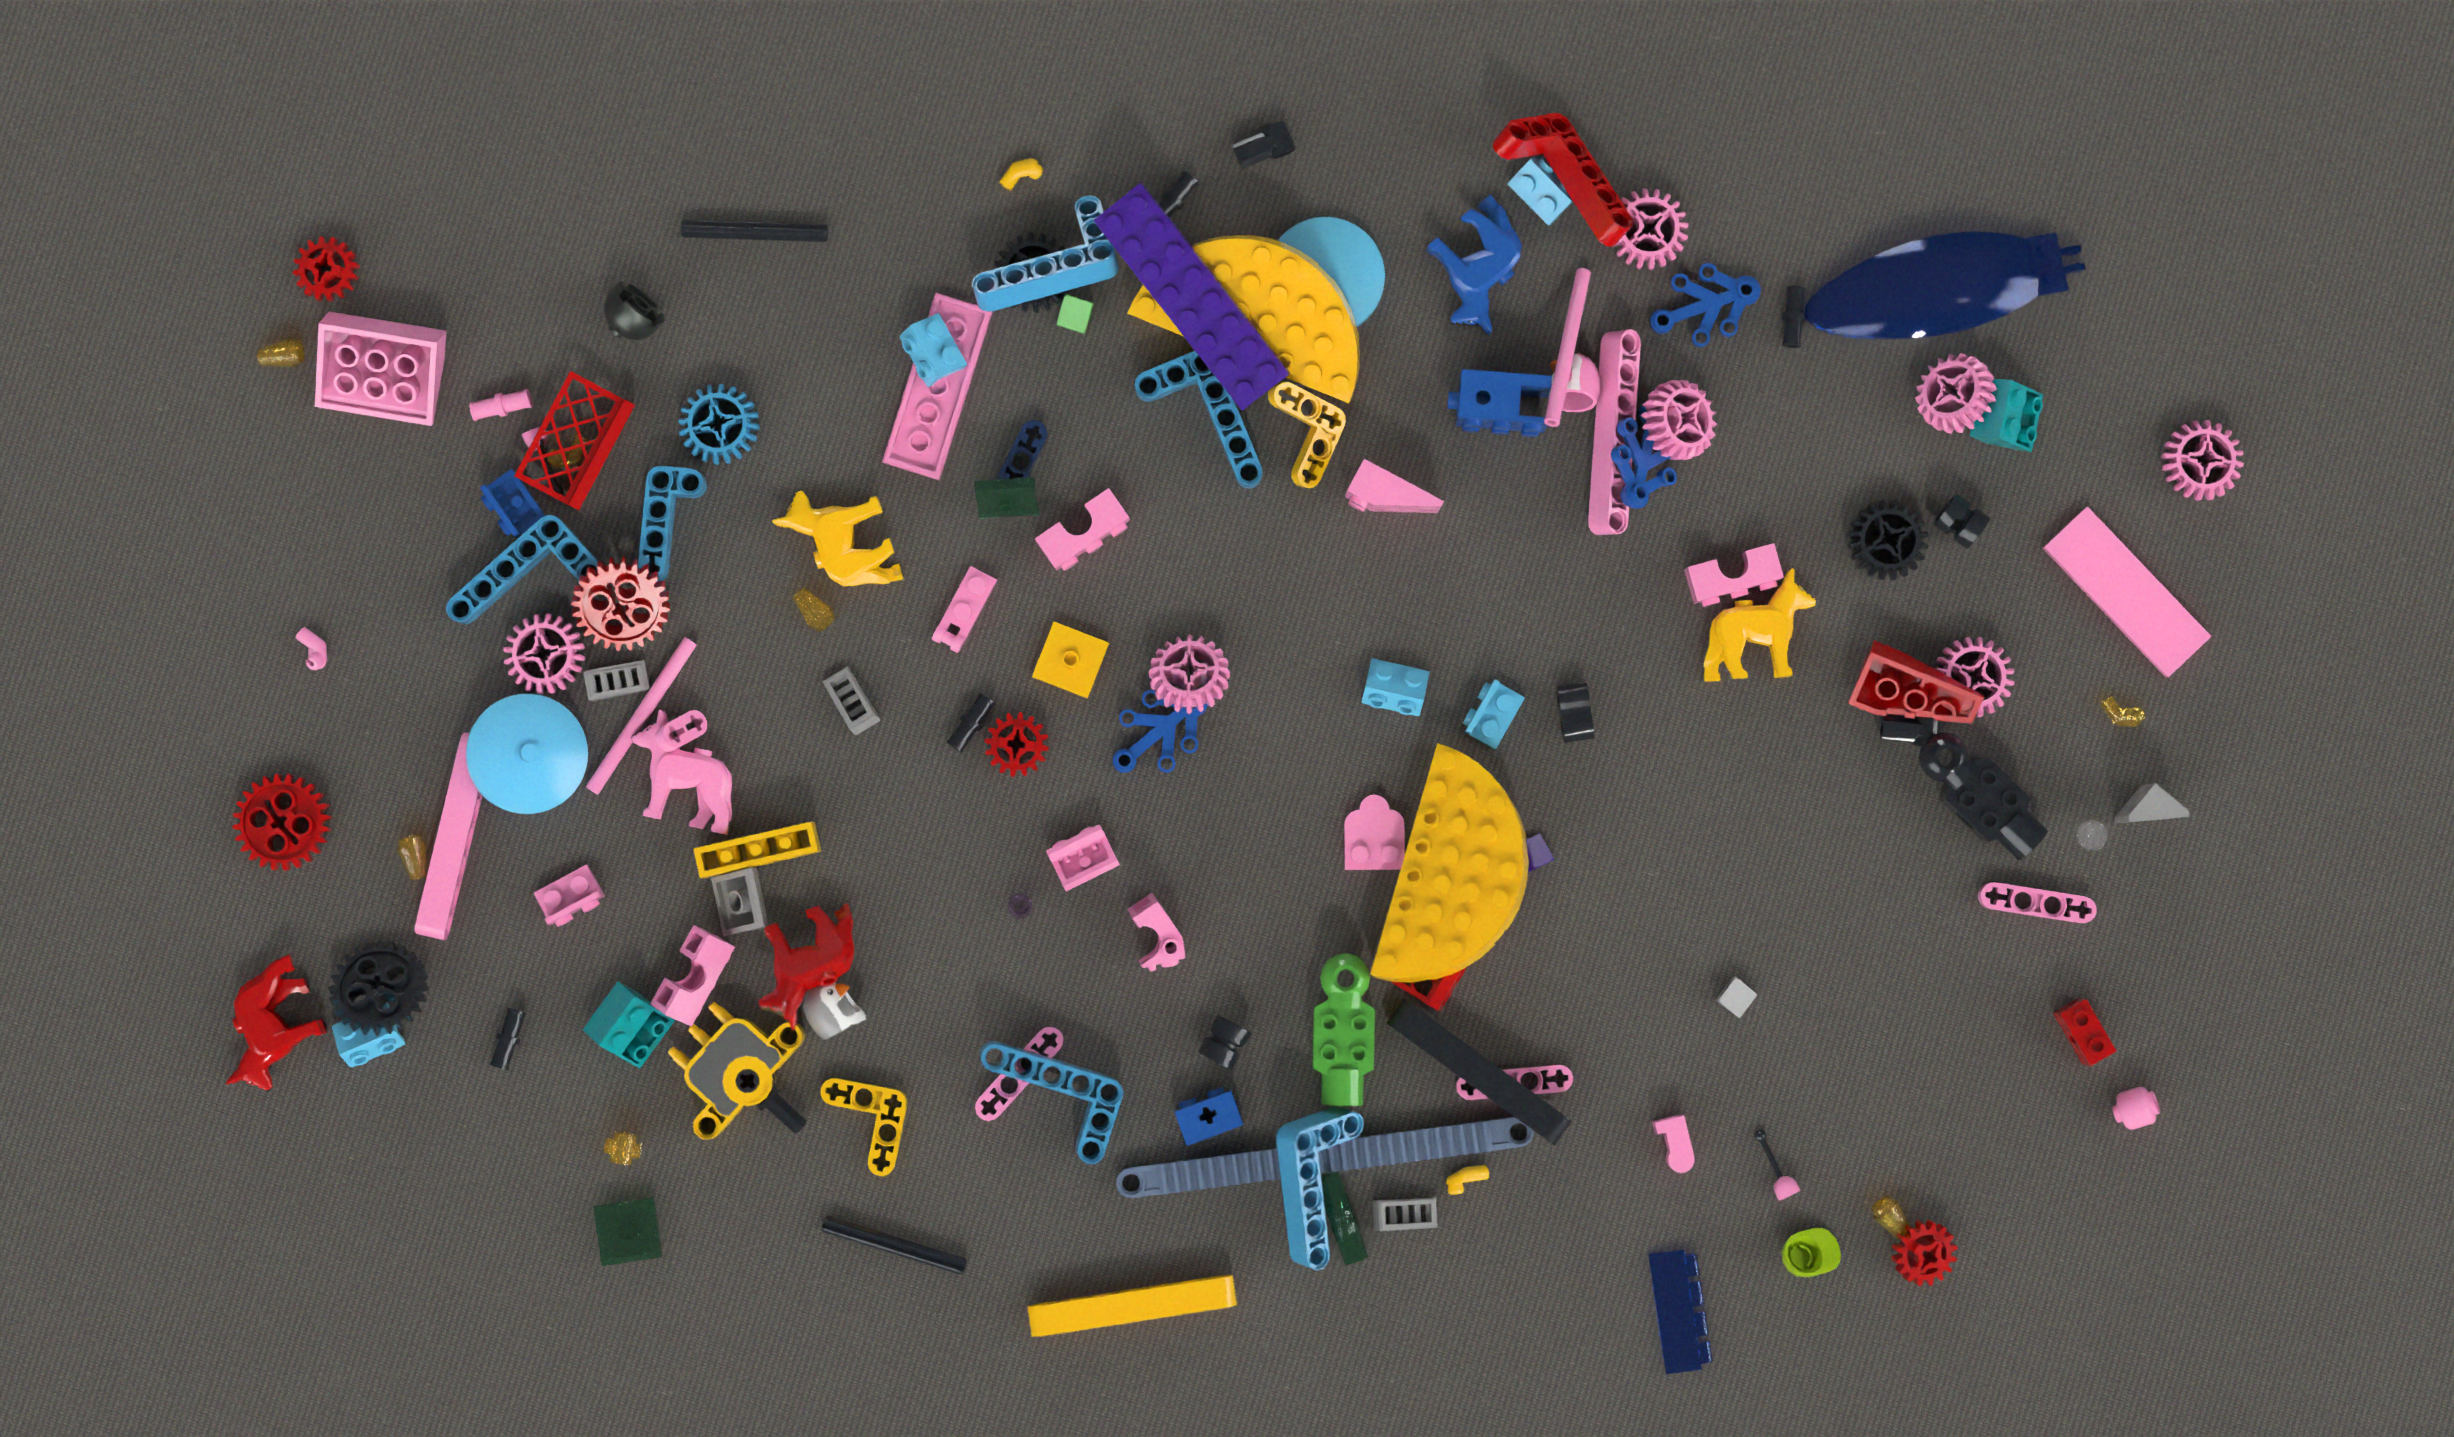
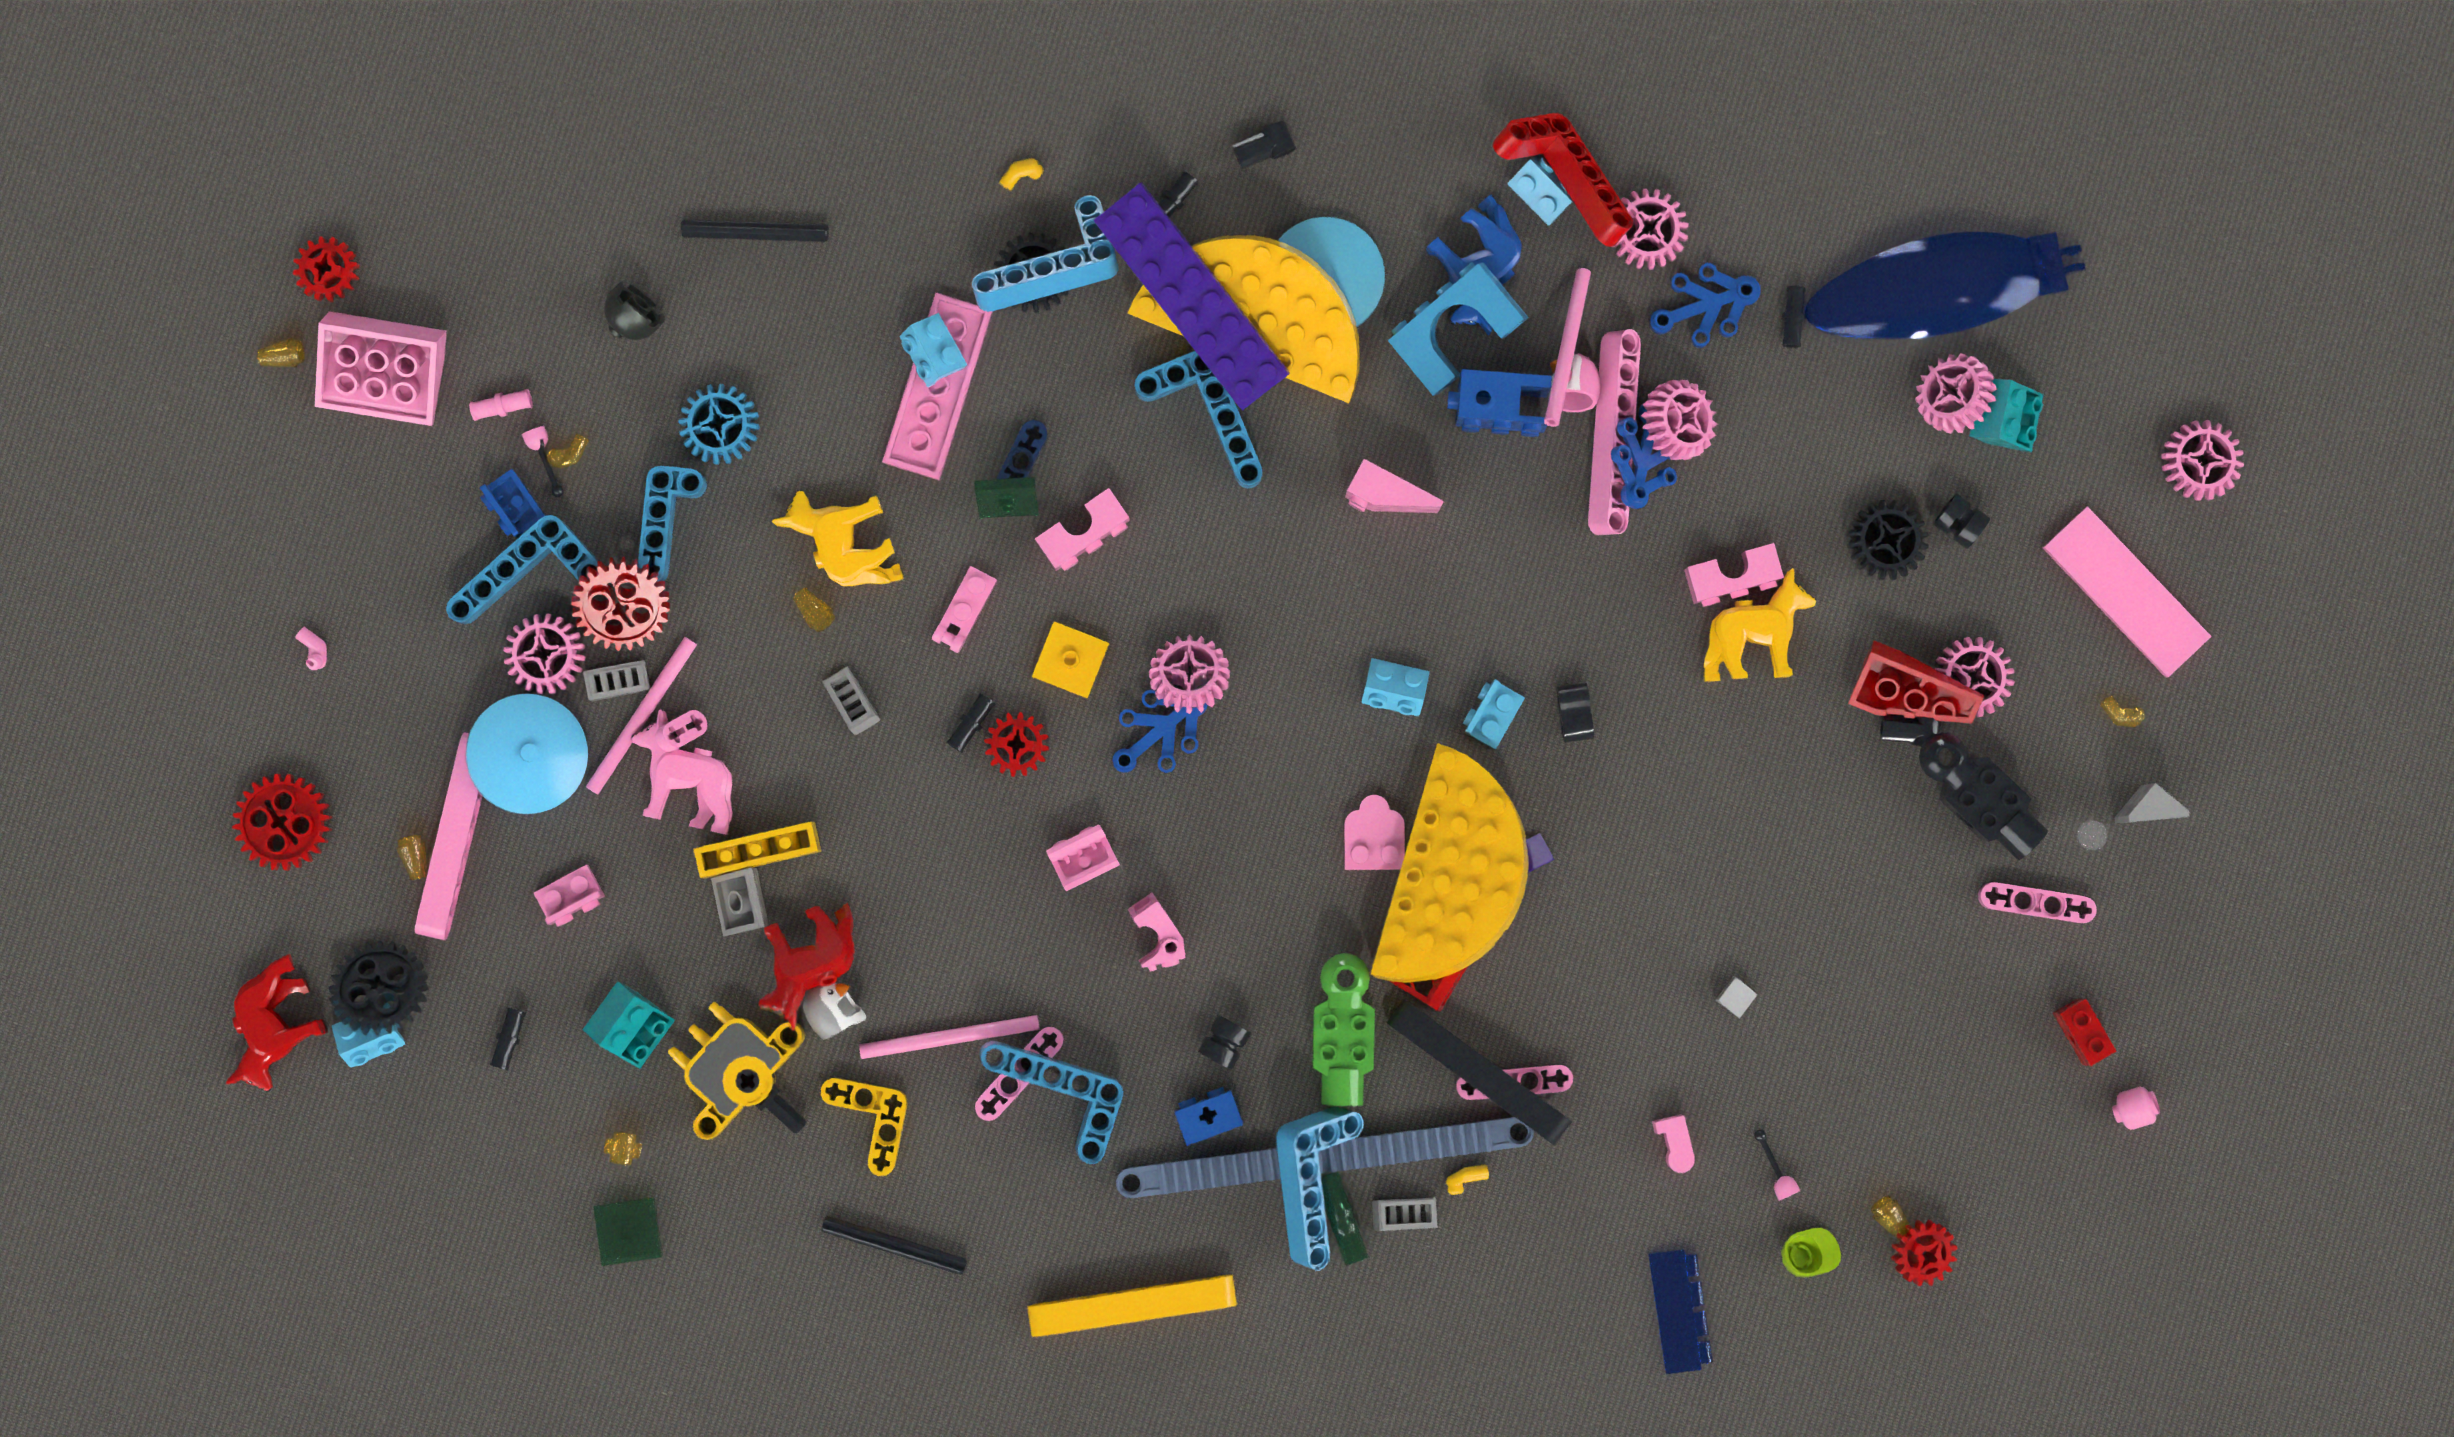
(598, 452): red fence -> none
(686, 997): bright pink arch -> none
(949, 1037): none -> bright pink piece
(1021, 911): clear purple hinge -> none
(1075, 314): slope -> none
(1319, 430): yellow beam -> none
(1417, 339): none -> dark azure arch

